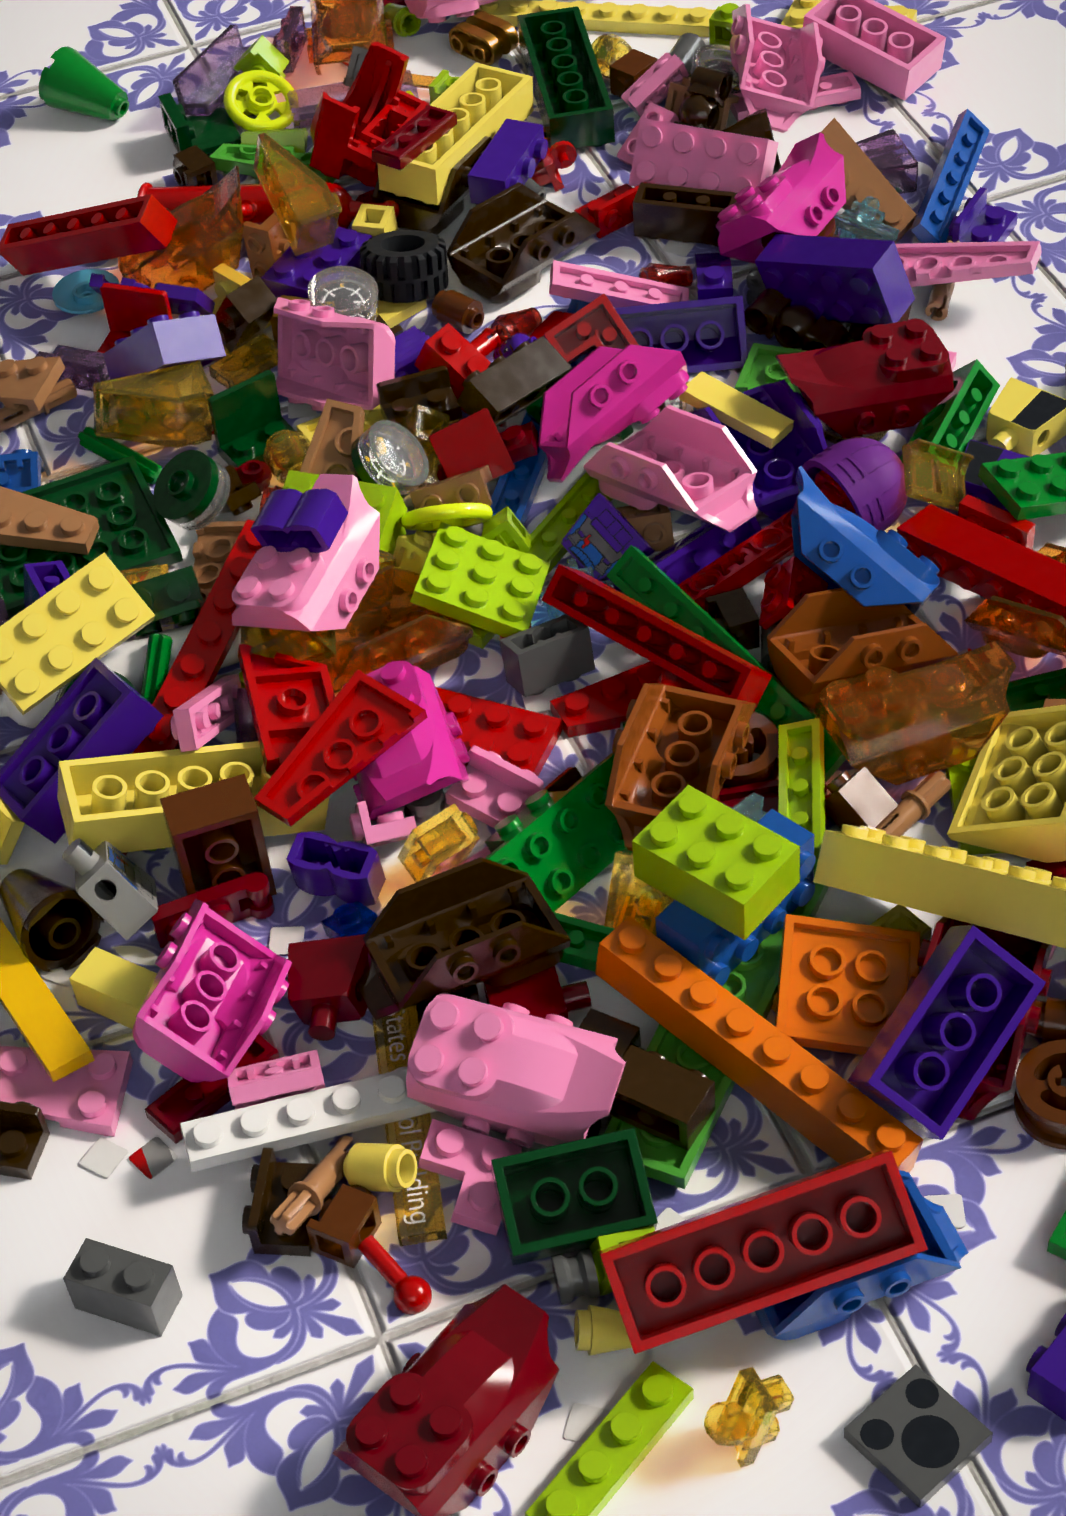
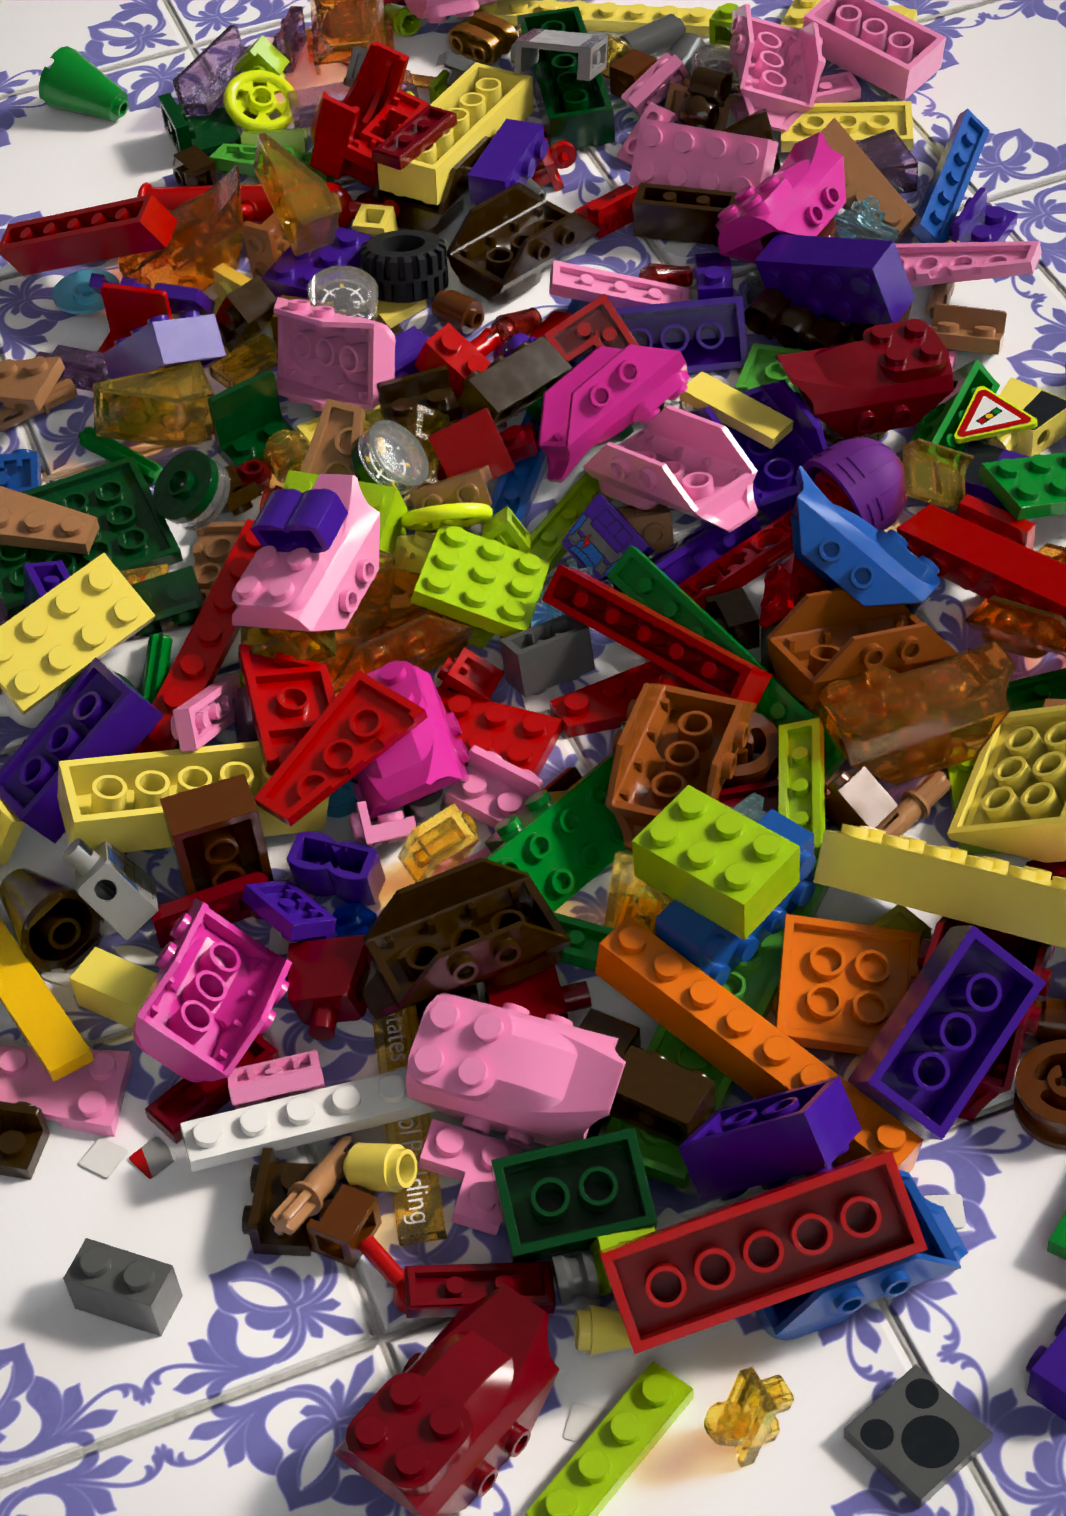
(289, 911): none -> dark purple bracket
(342, 801): none -> dark azure tile
(445, 1289): none -> dark red tile
(454, 64): none -> dark grey hinge
(470, 675): none -> red bracket
(590, 50): none -> light grey panel
(656, 35): none -> dark grey brick
(770, 1140): none -> dark purple brick
(857, 118): none -> light yellow plate
(970, 328): none -> medium nougat bracket
(991, 416): none -> piece

